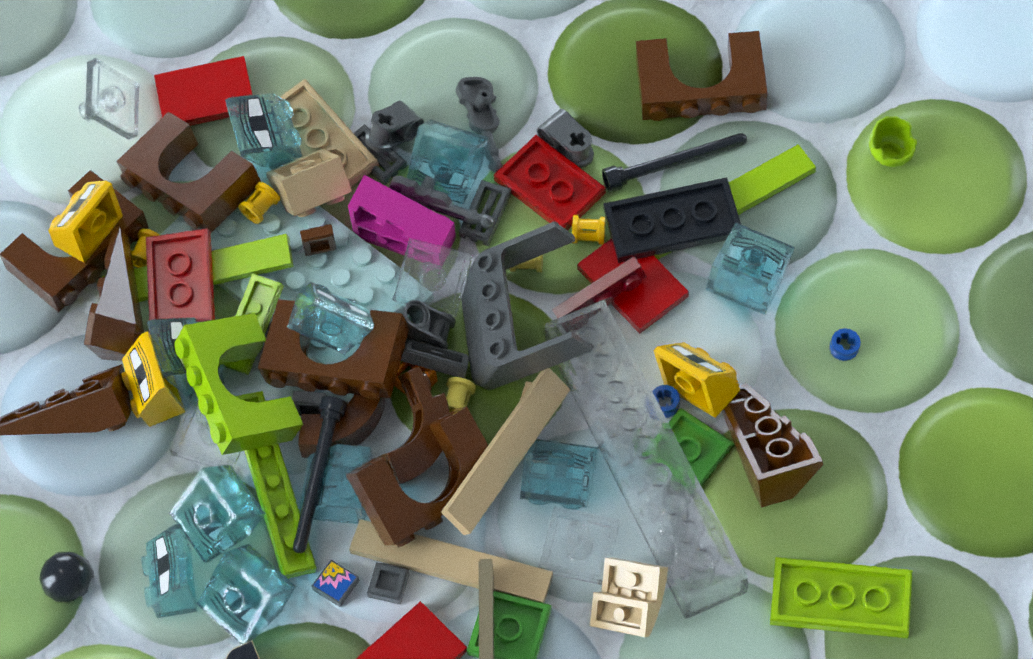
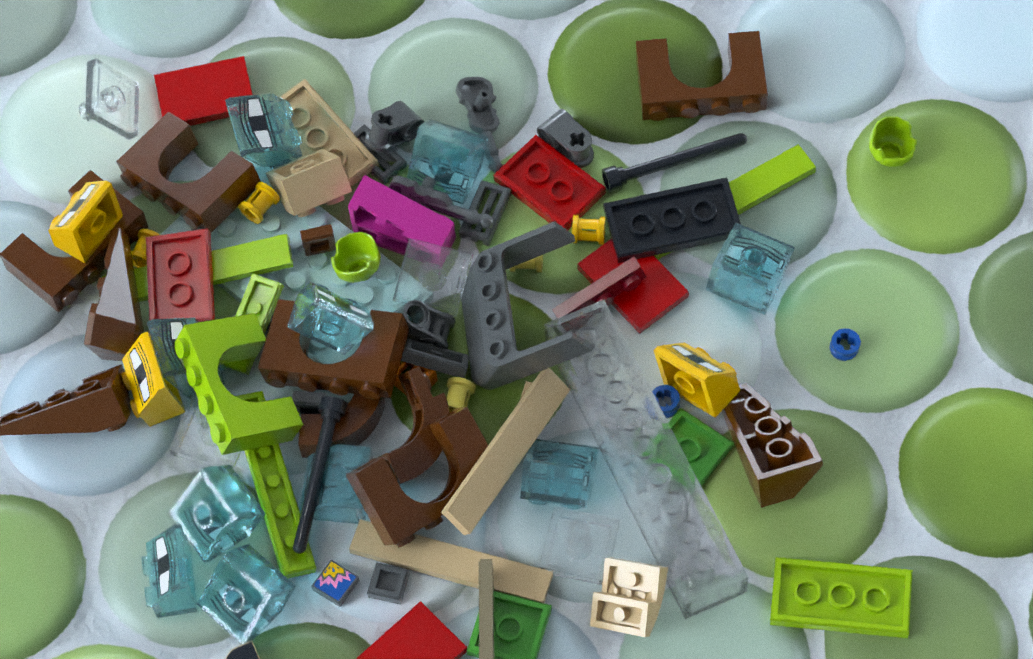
(66, 576): black hair -> none
(356, 257): none -> lime hair

